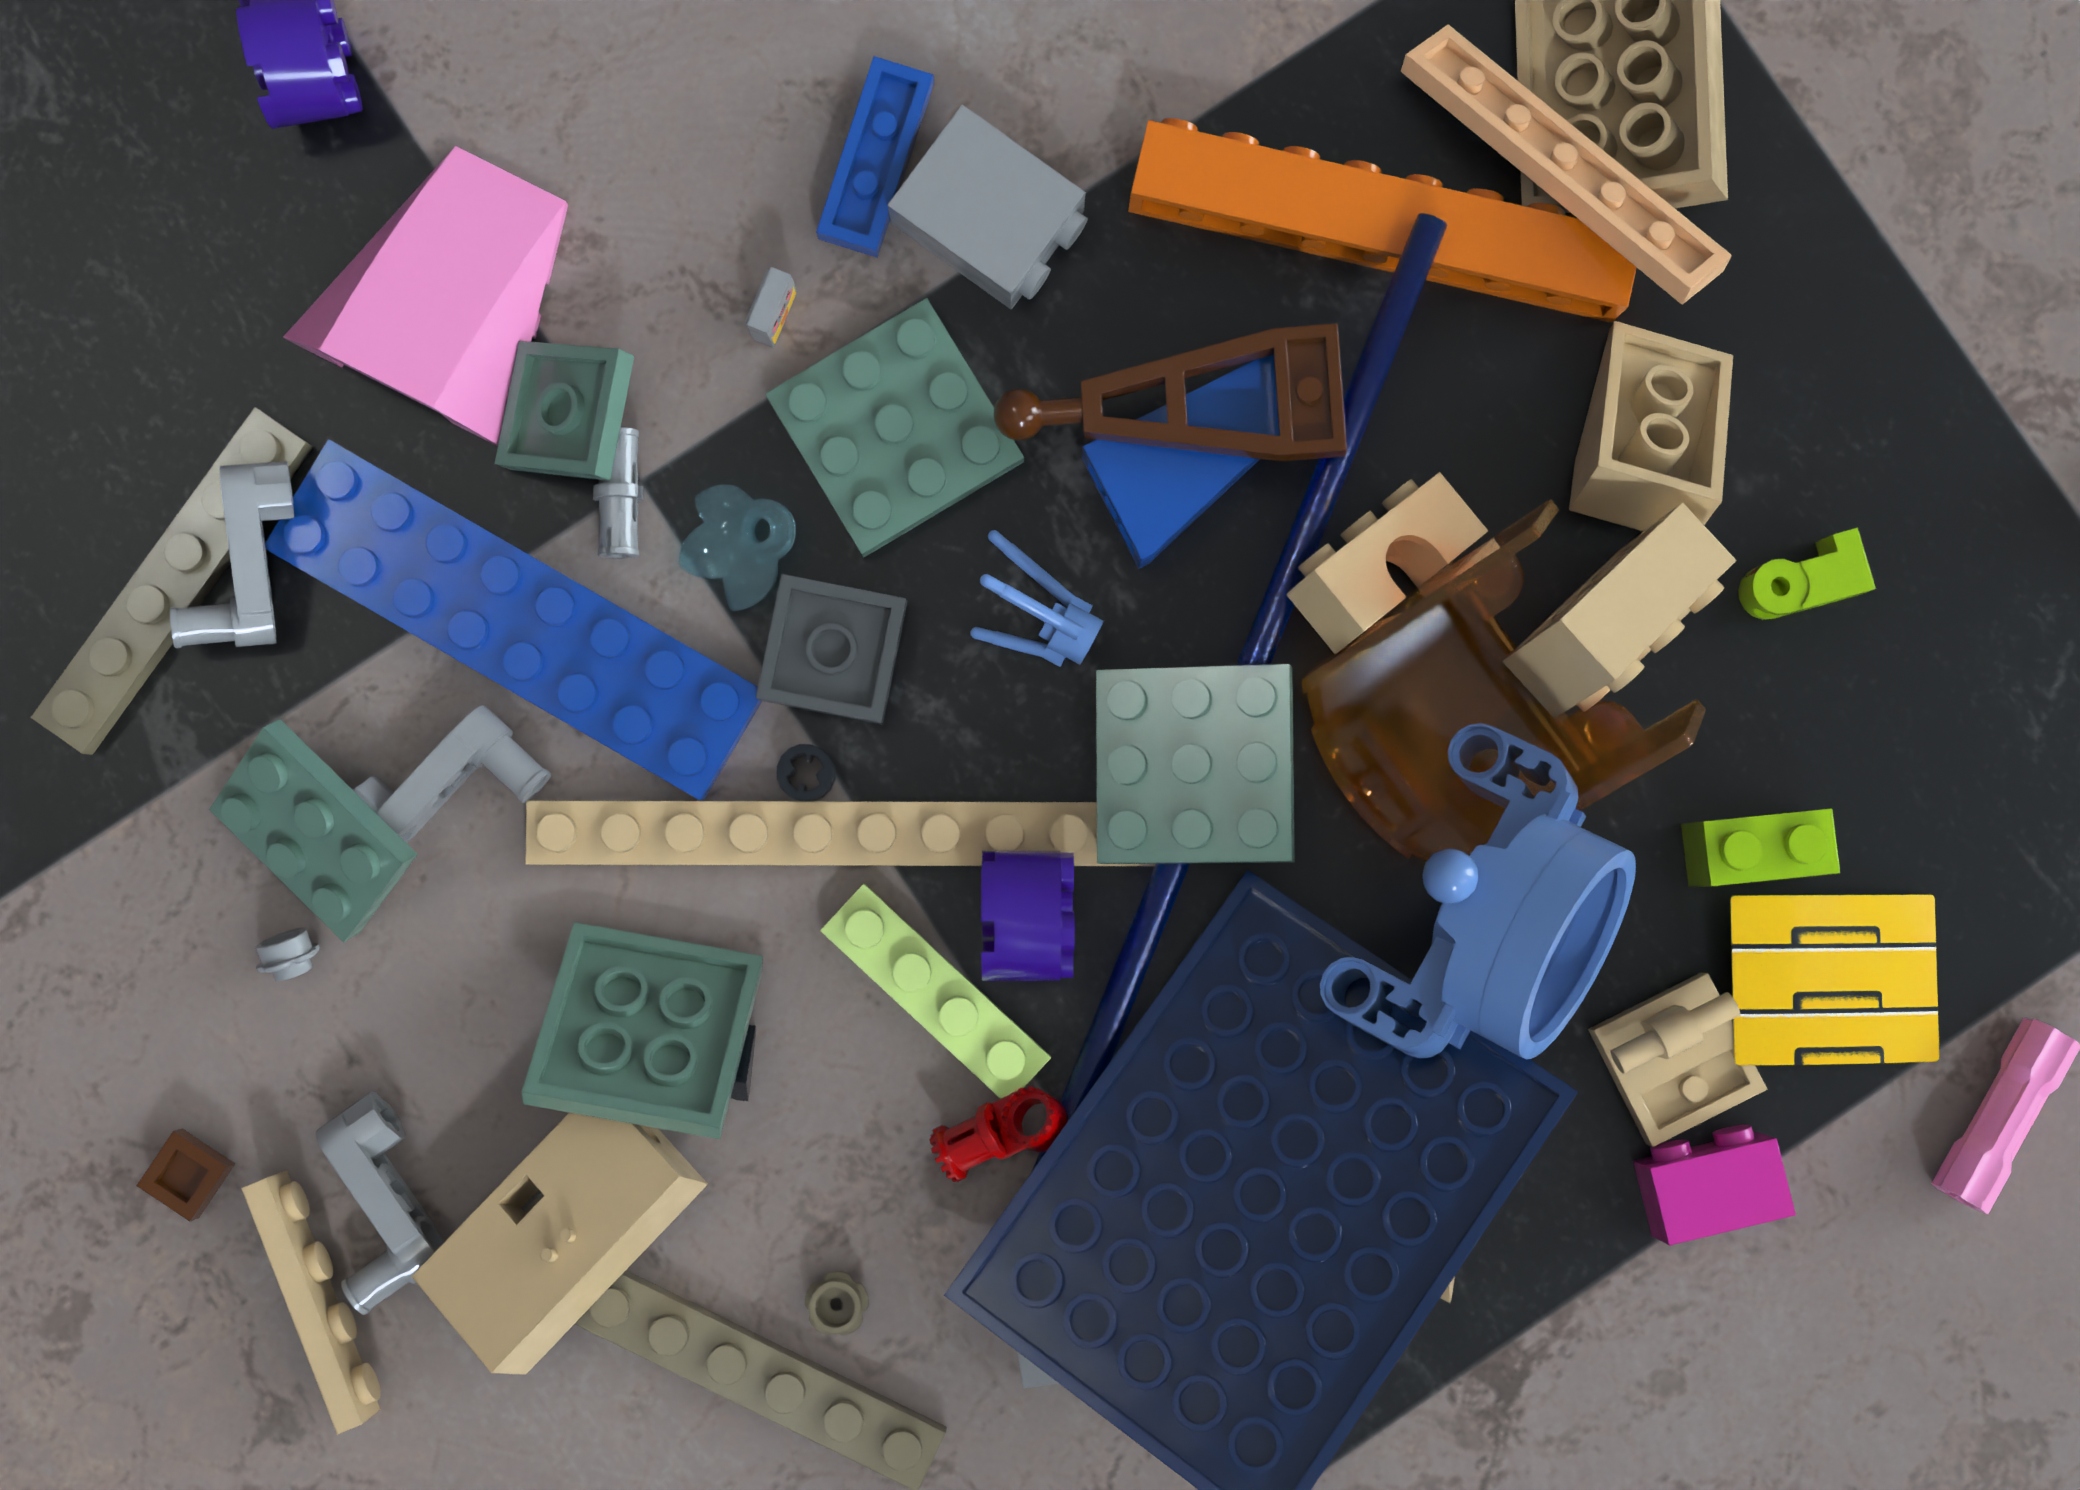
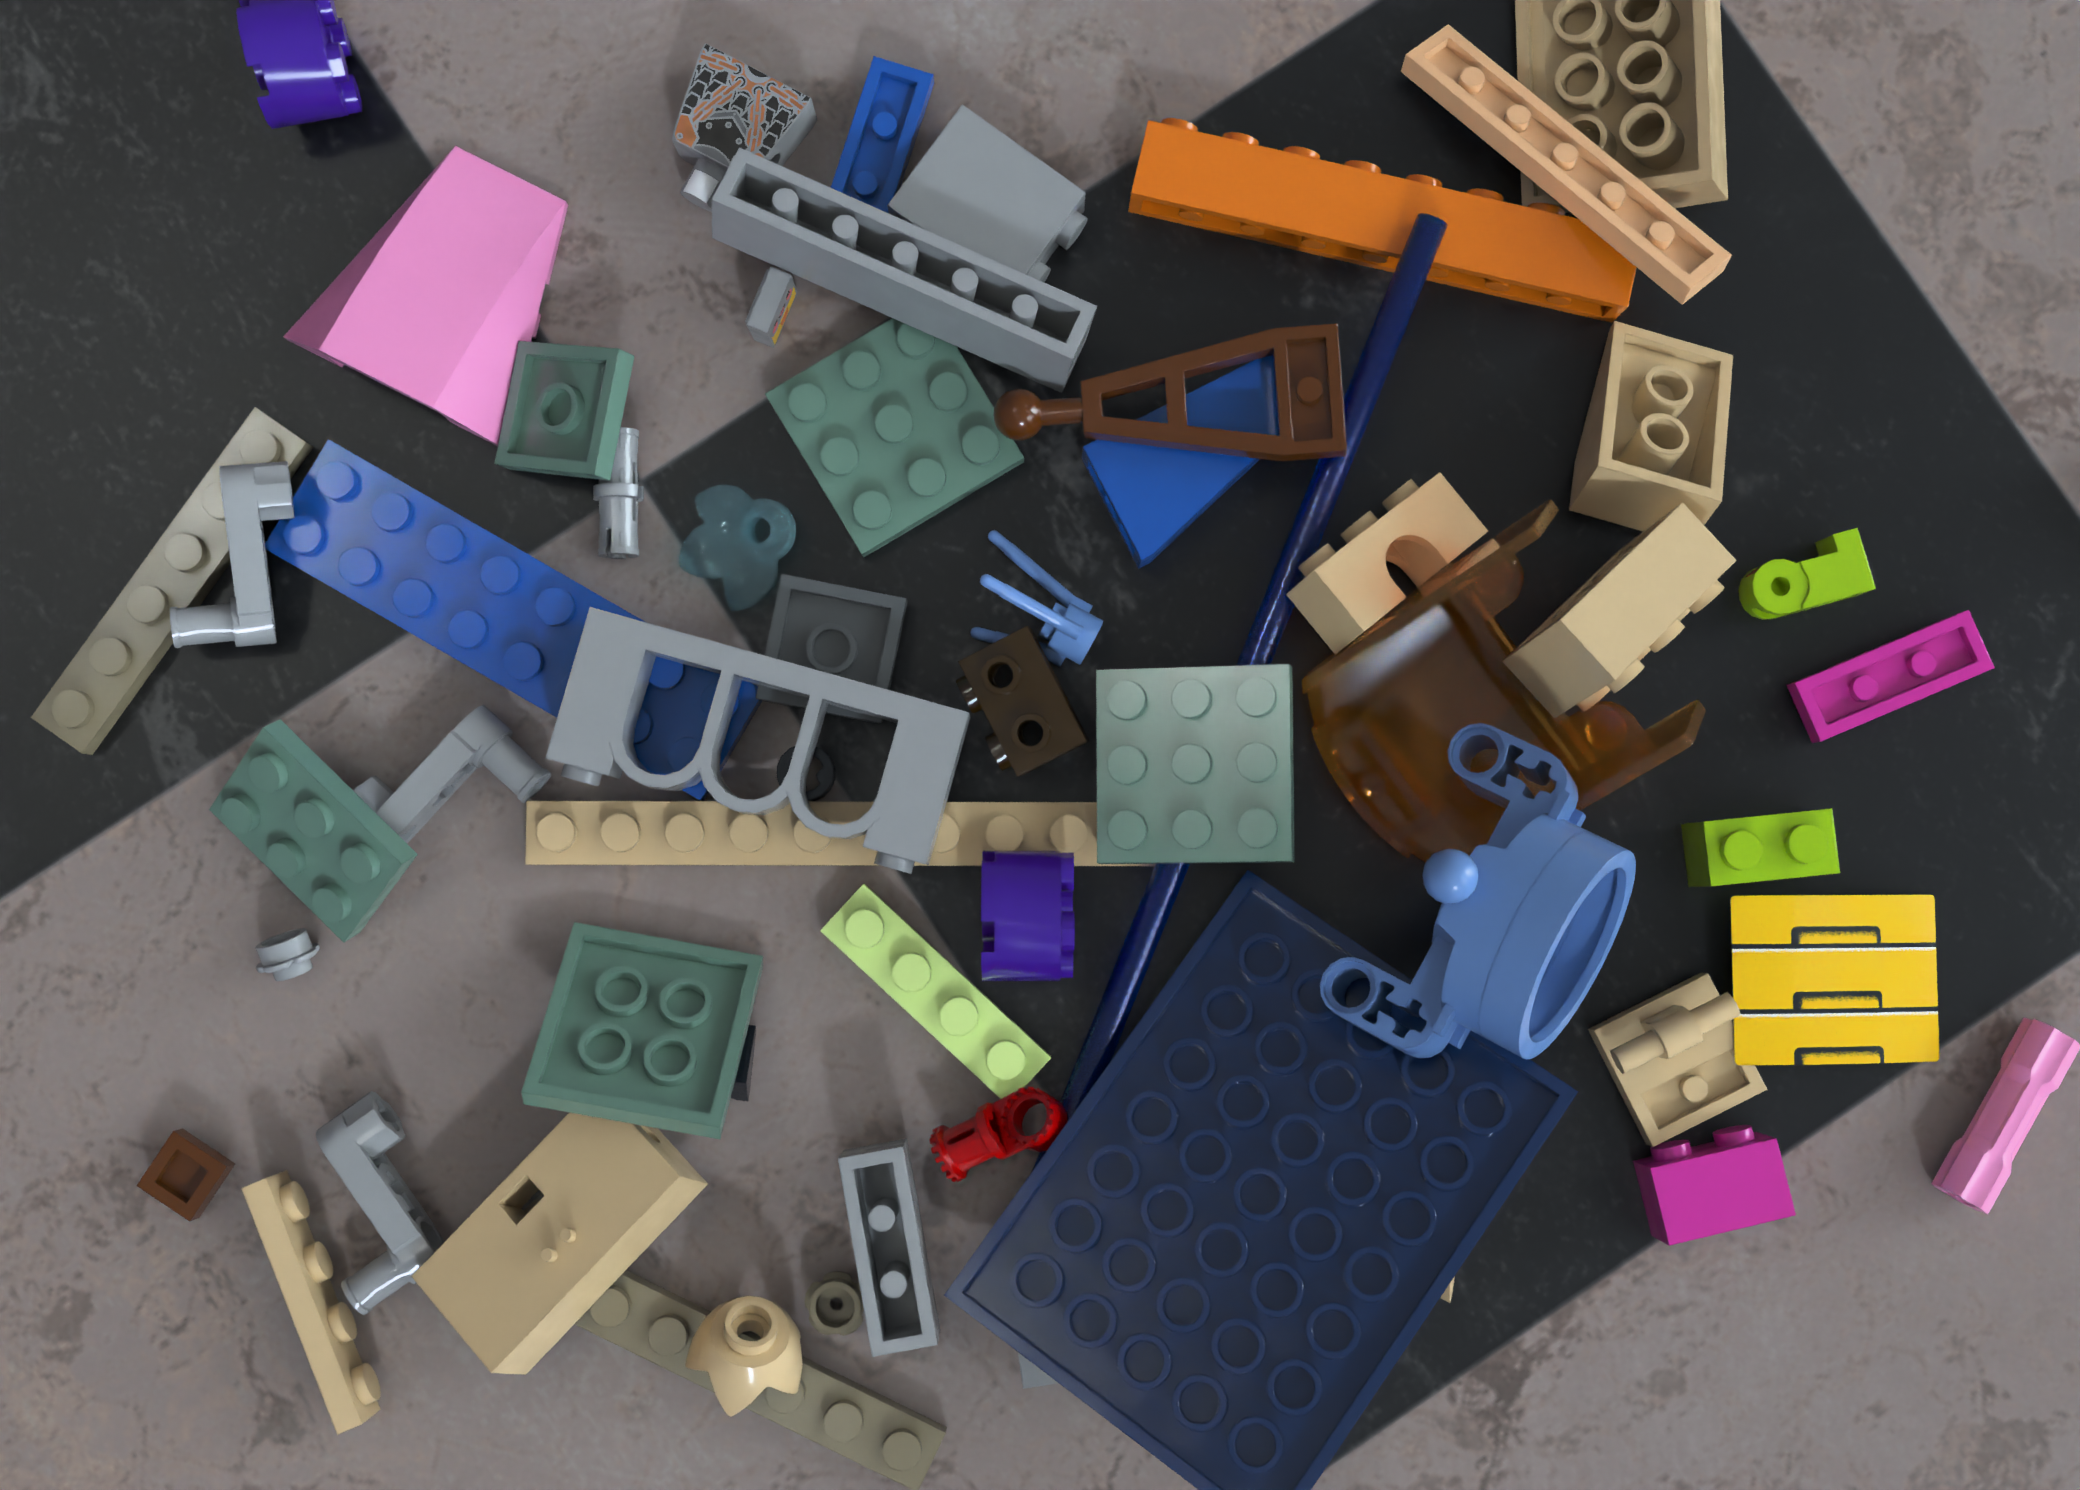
(608, 691): none -> light grey fence
(731, 109): none -> torso
(744, 1367): none -> tan piece
(889, 1247): none -> light grey brick
(900, 270): none -> light grey brick
(1030, 697): none -> dark brown brick
(1890, 676): none -> dark pink plate

